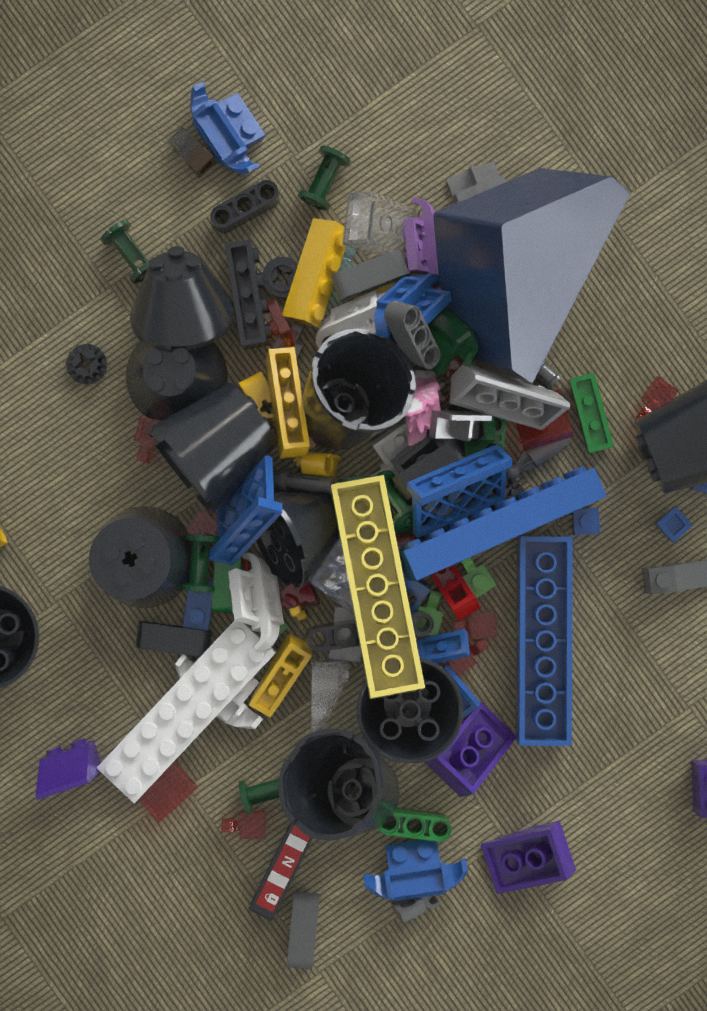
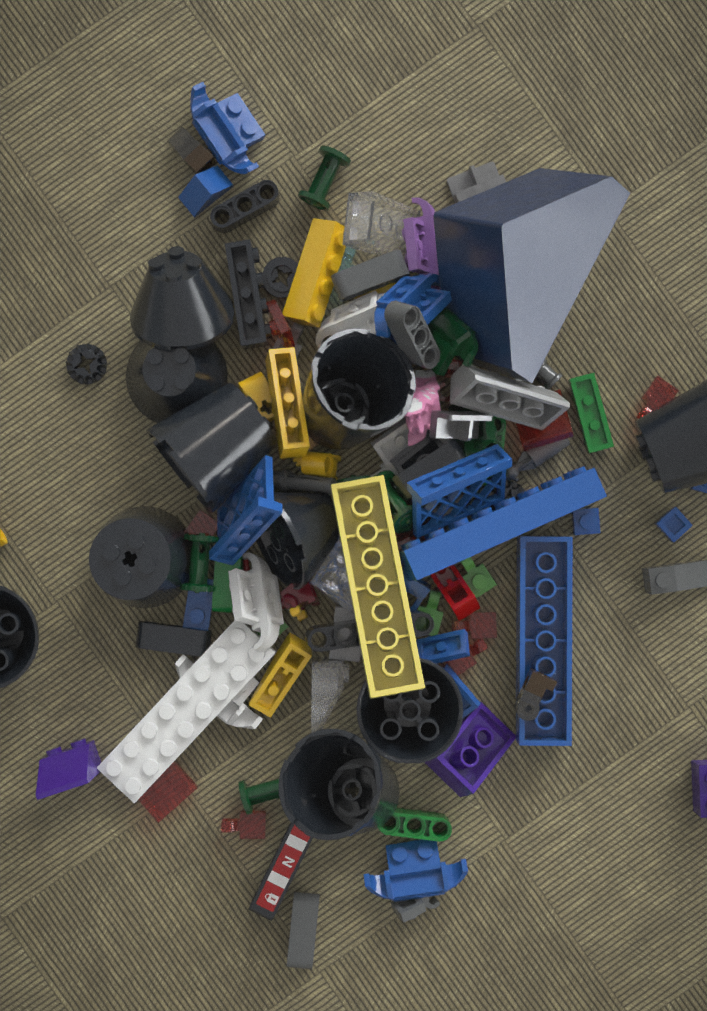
(127, 248): dark green hose -> none
(146, 443): clear red plate -> none
(205, 190): none -> blue slope
(529, 858): dark purple slope -> none
(531, 694): none -> leg

